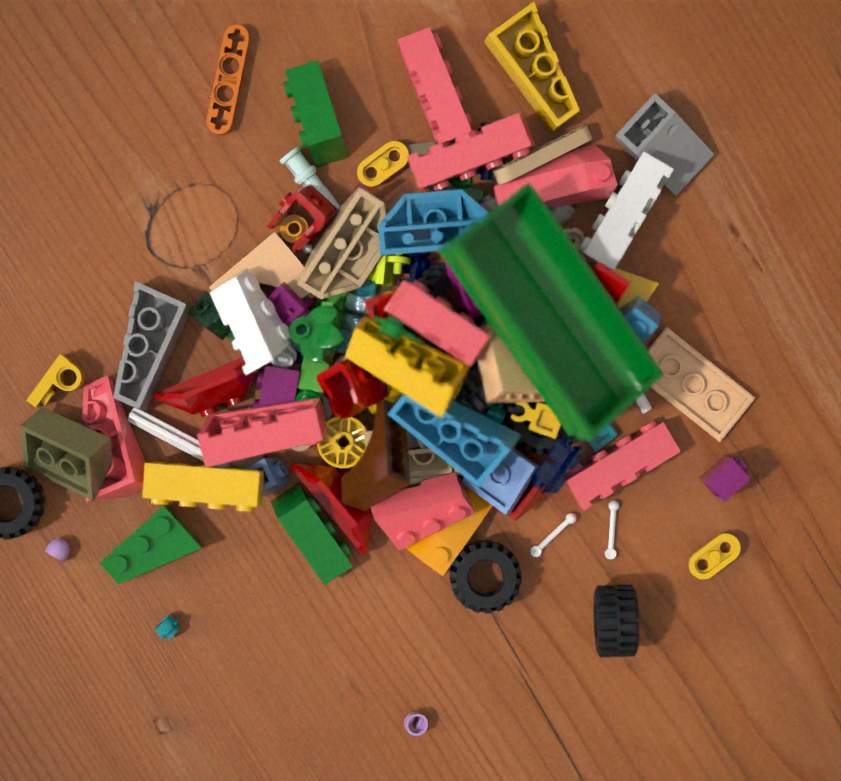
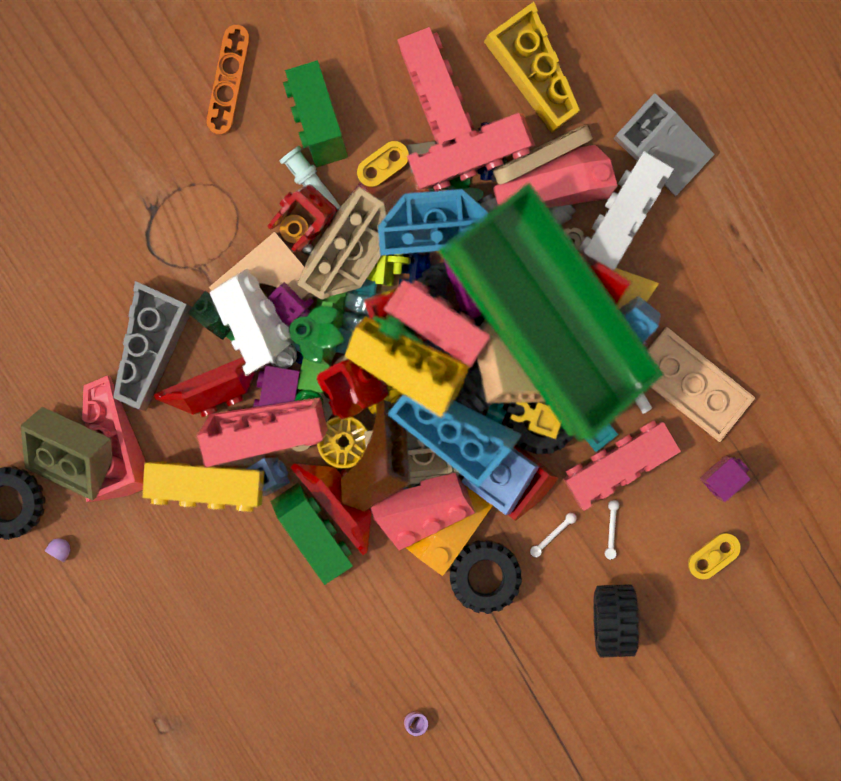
(54, 377): yellow plate -> none
(151, 546): green wedge -> none
(167, 627): teal plate -> none
(168, 433): white axle -> none
(565, 458): clear blue hinge -> none

